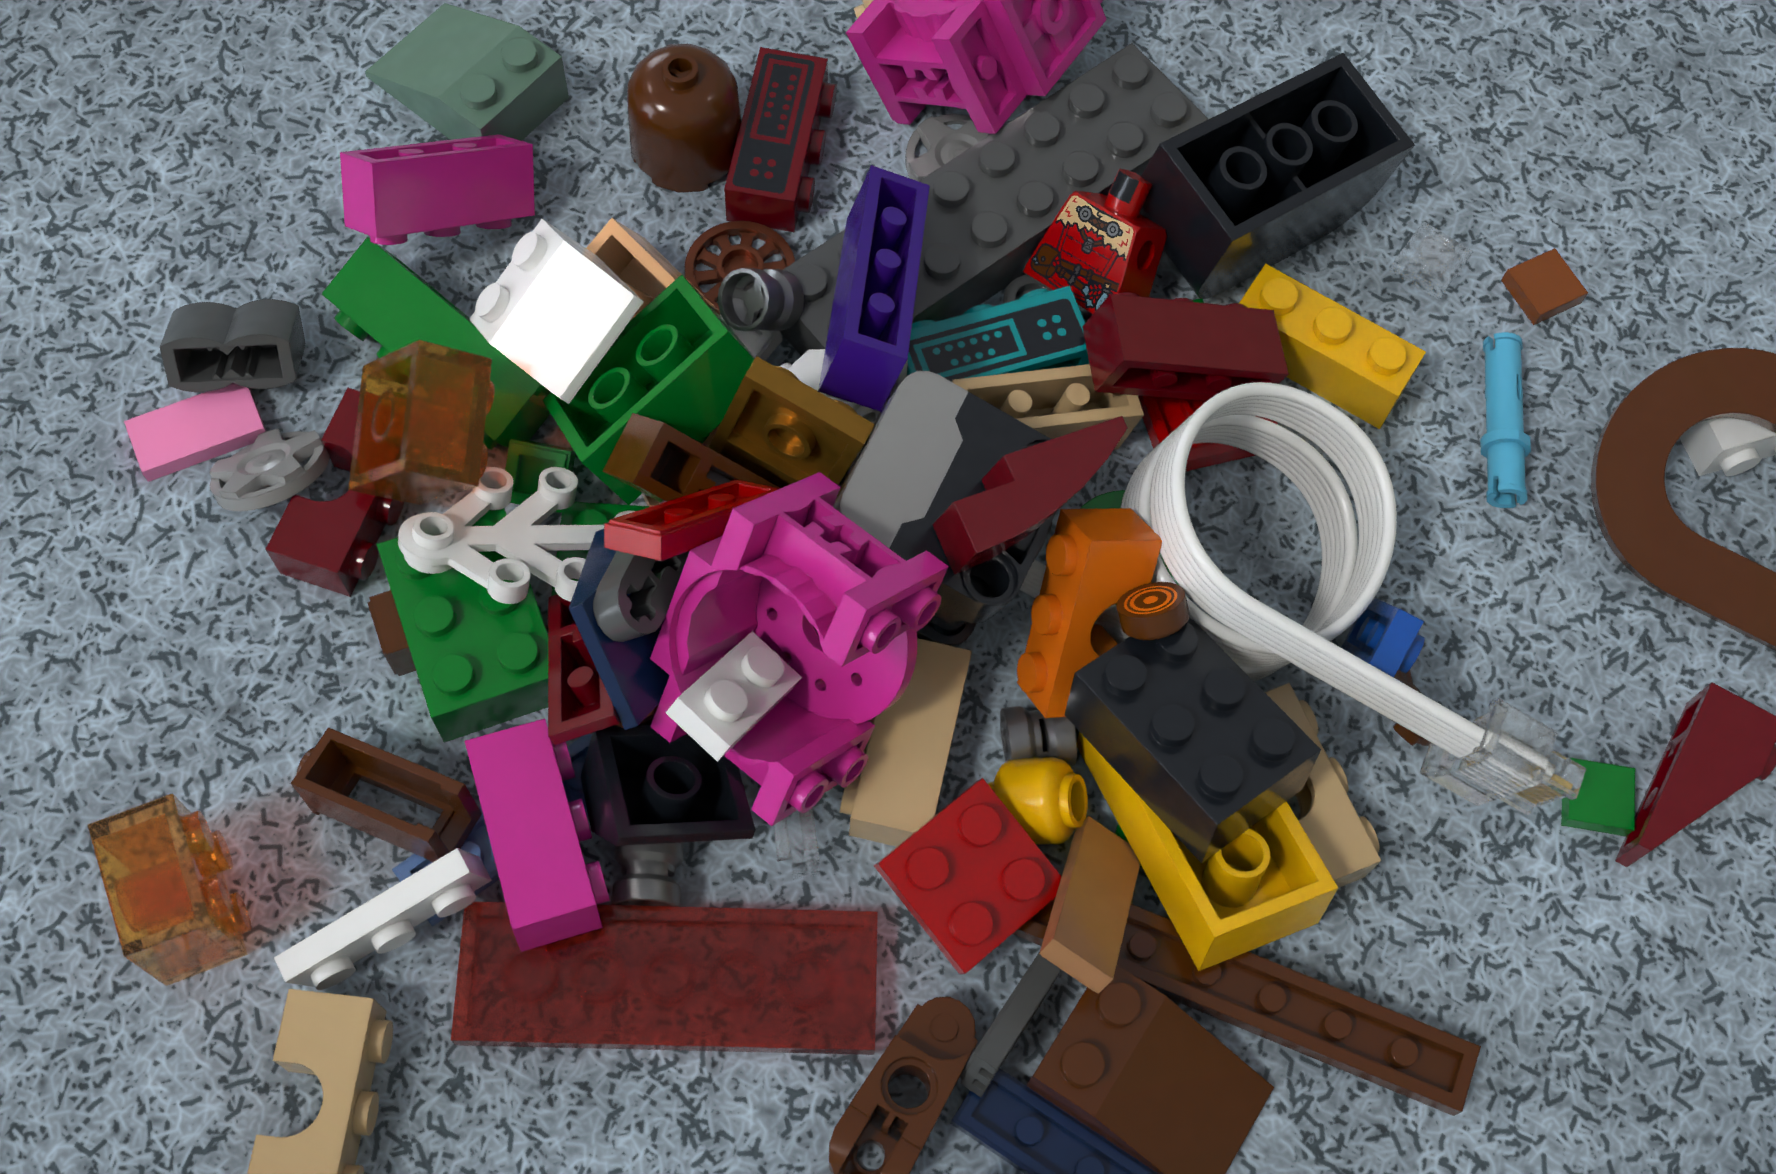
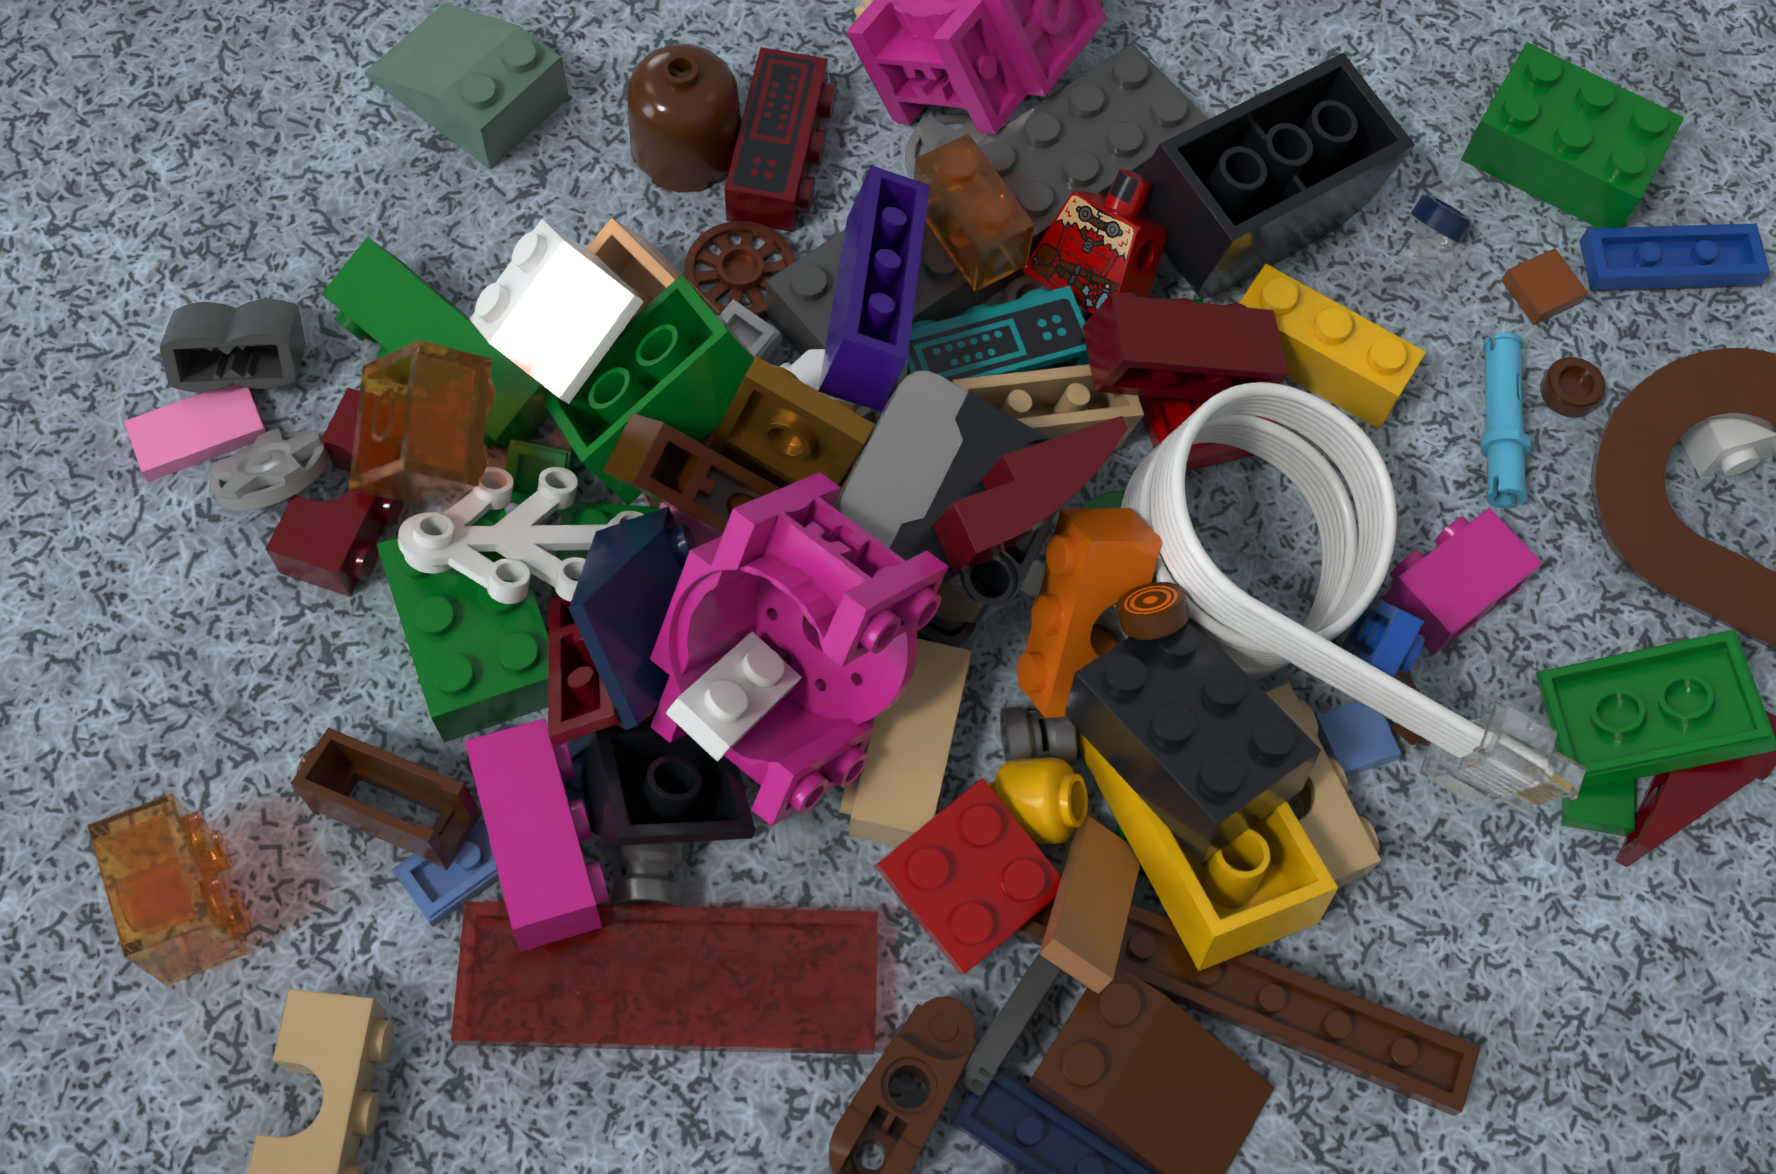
(384, 921): white plate -> none
(391, 633): reddish brown tile -> none
(437, 187): dark pink brick -> none
(651, 591): dark grey beam -> none
(681, 522): red tile -> none
(760, 299): flat silver wheel -> none
(974, 212): none -> clear orange brick
(1357, 737): none -> medium blue tile
(1442, 217): none -> dark blue tile
(1461, 578): none -> dark pink brick
(1572, 138): none -> green brick
(1572, 387): none -> reddish brown tile
(1657, 709): none -> green tile
(1674, 256): none -> blue plate

